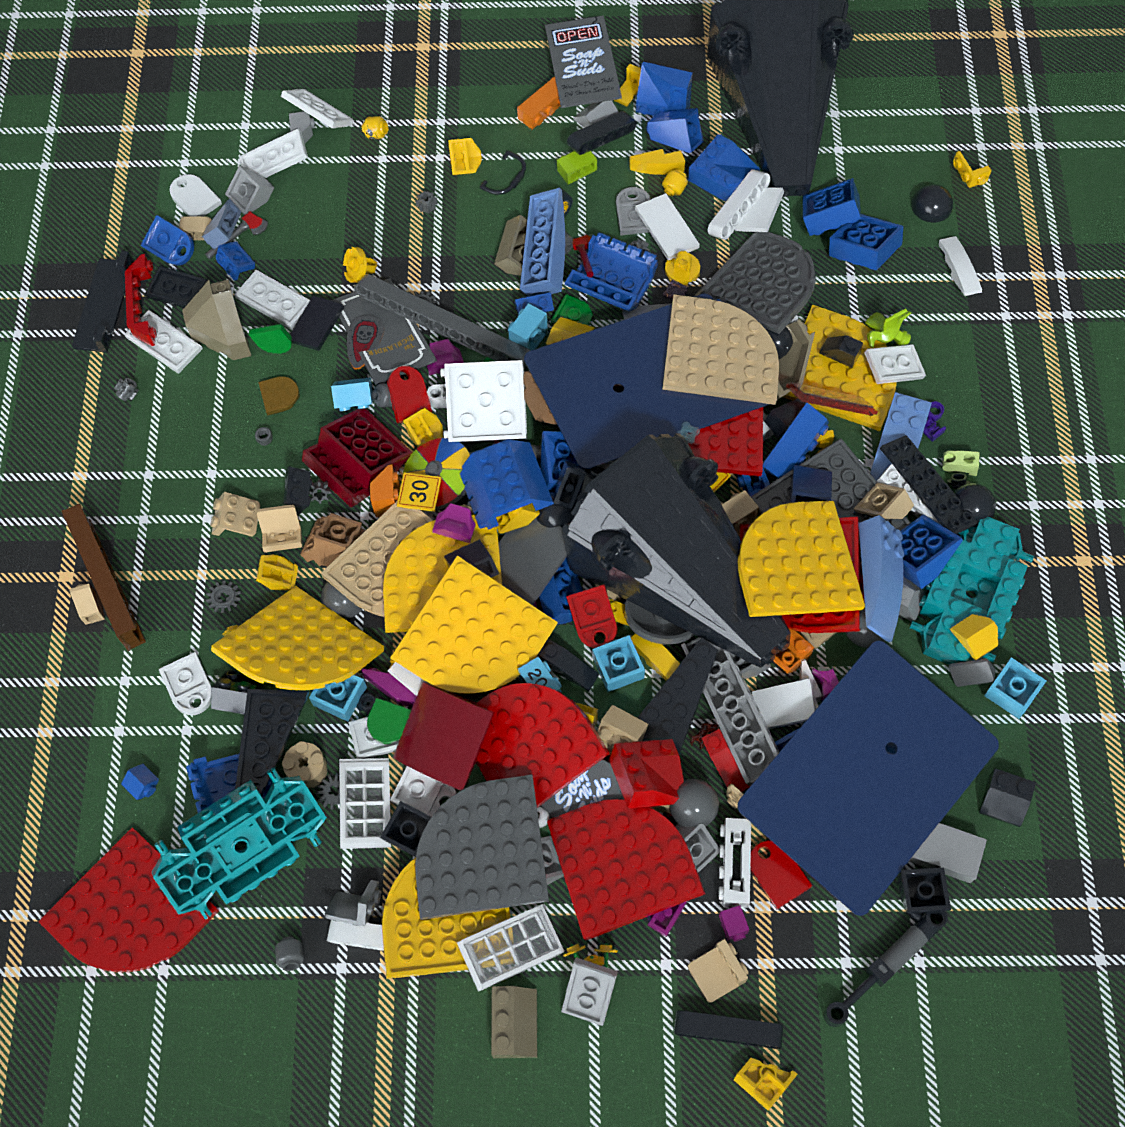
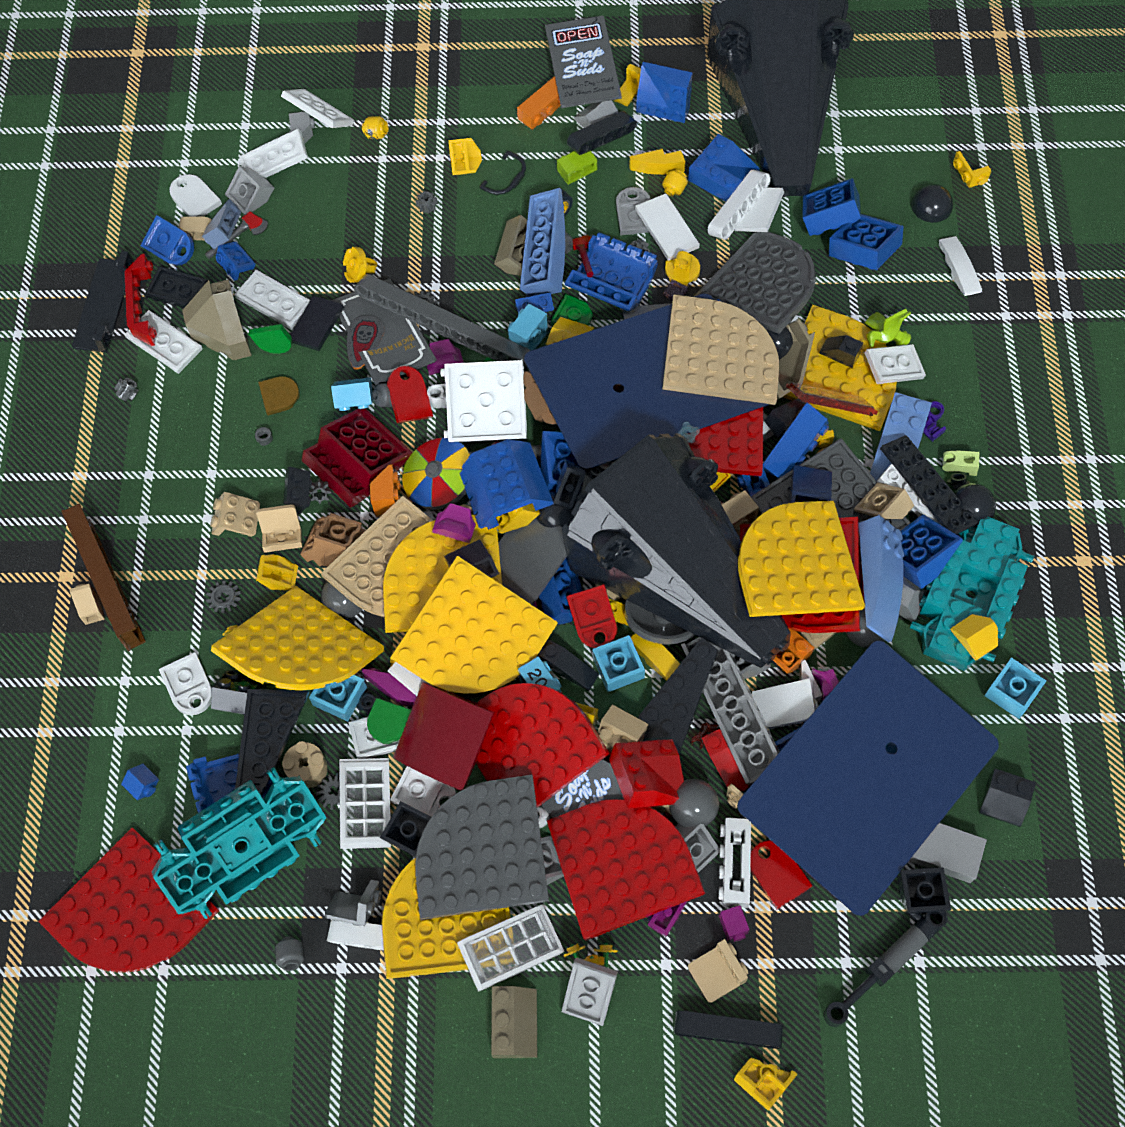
(419, 491): yellow piece -> none
(423, 427): yellow slope -> none
(677, 129): slope -> none
(972, 672): dark grey slope -> none

